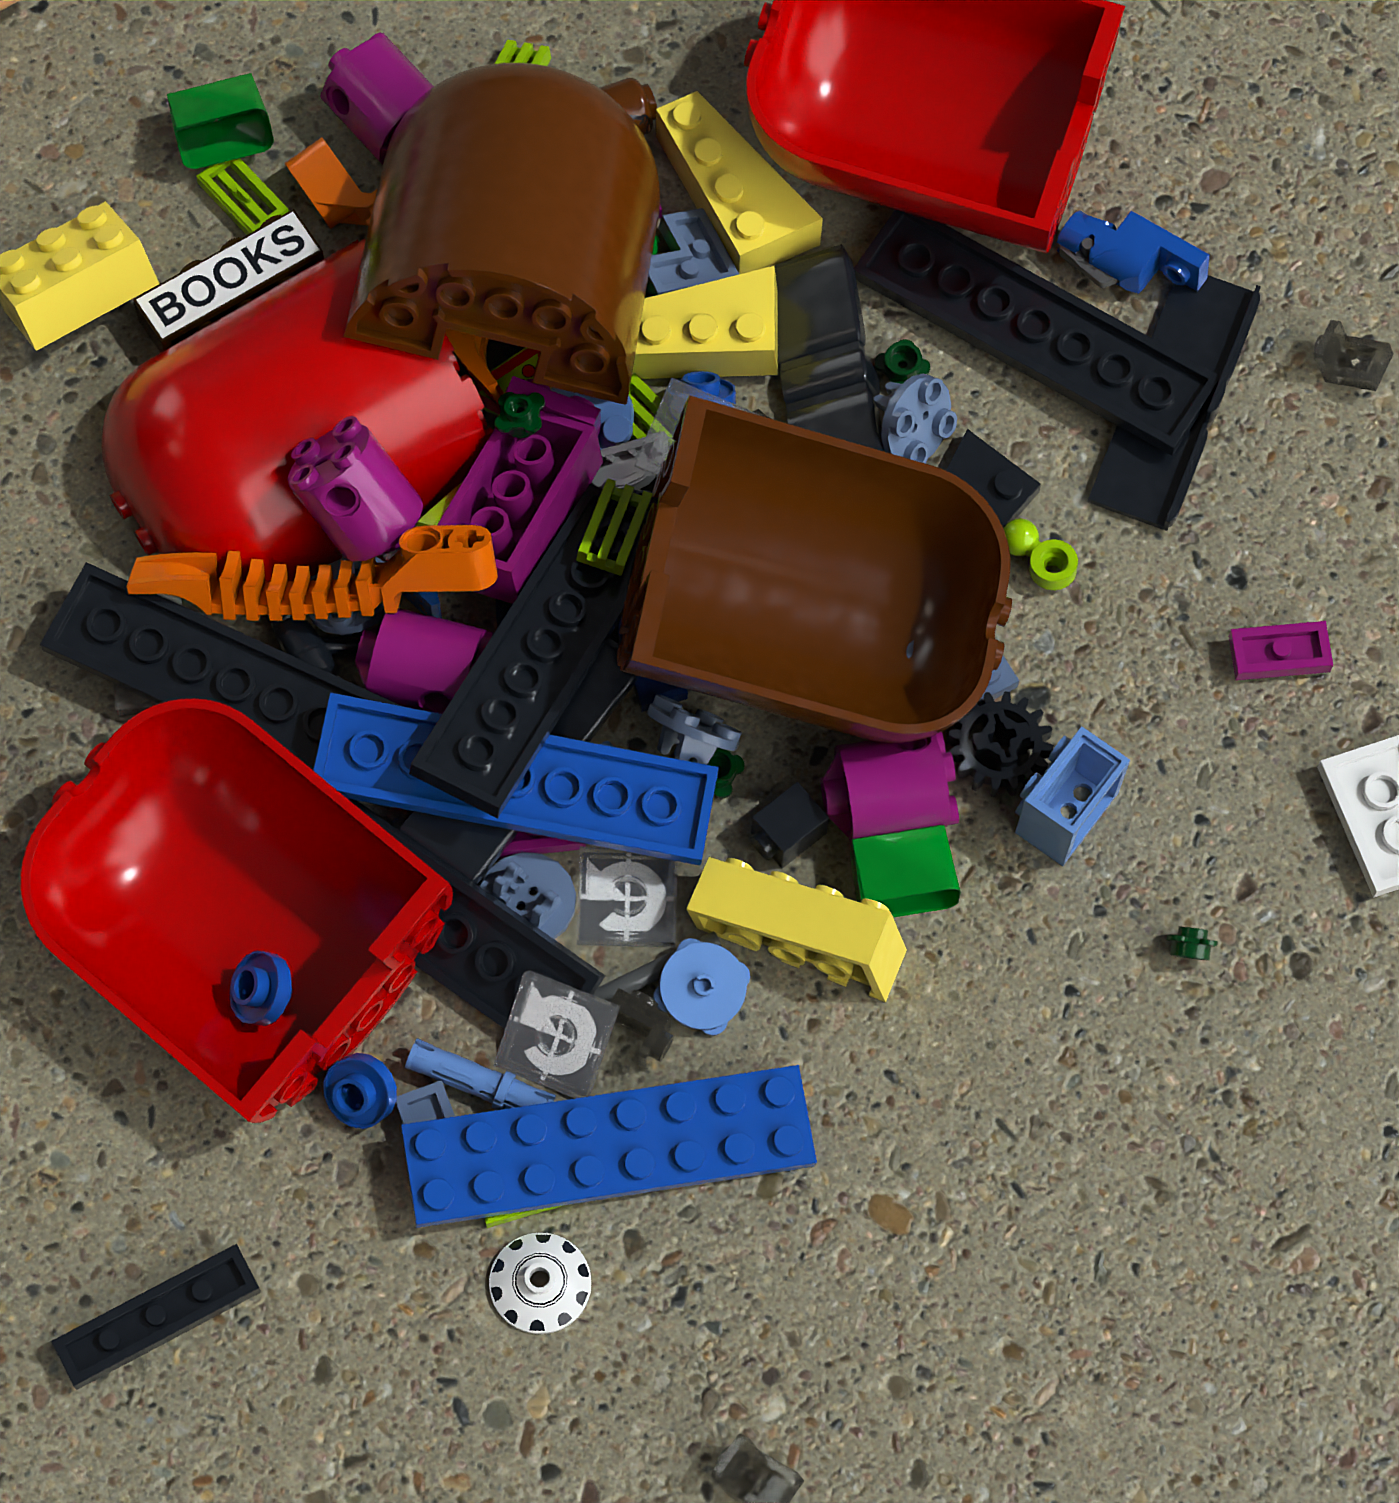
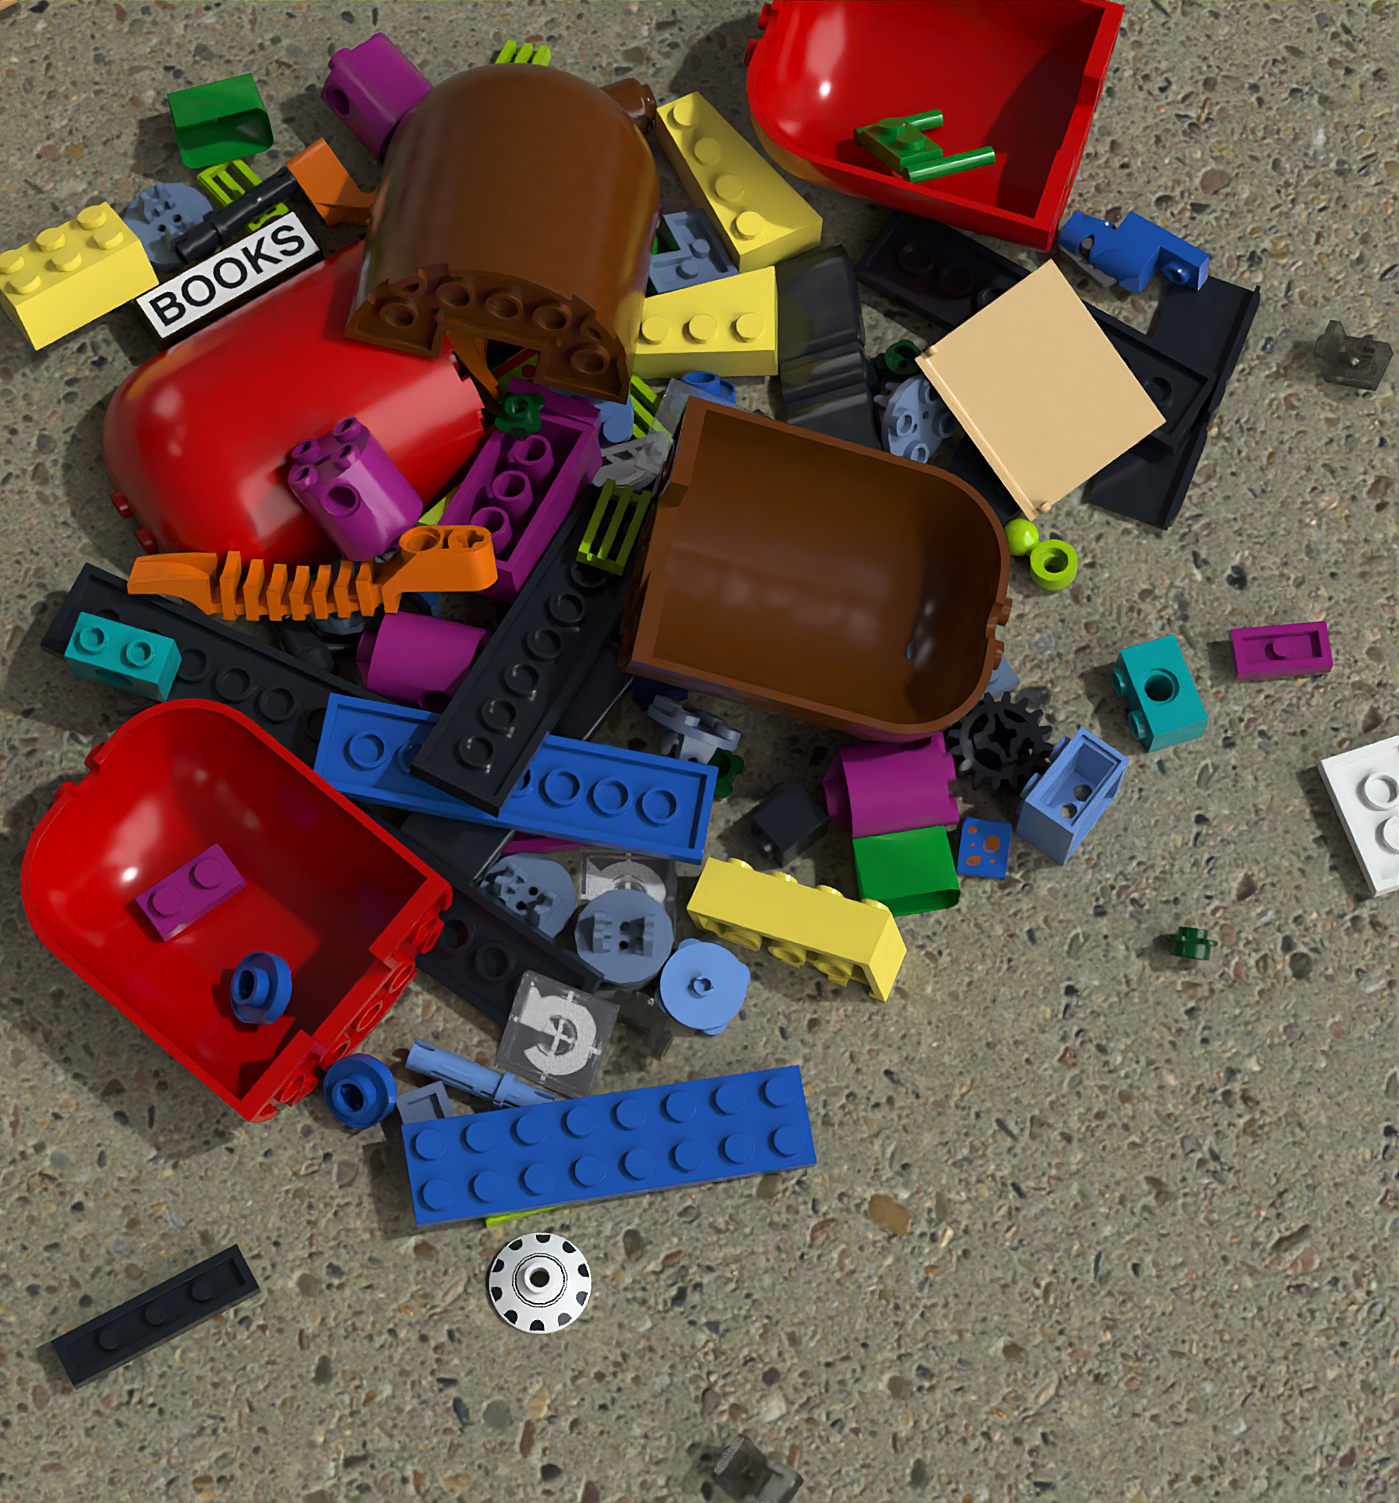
(123, 657): none -> teal brick
(157, 210): none -> sand blue plate
(190, 892): none -> magenta plate
(220, 226): none -> black pin
(647, 938): none -> sand blue plate
(914, 155): none -> green plate
(983, 848): none -> blue slope
(1040, 390): none -> tan container
(1160, 667): none -> teal brick

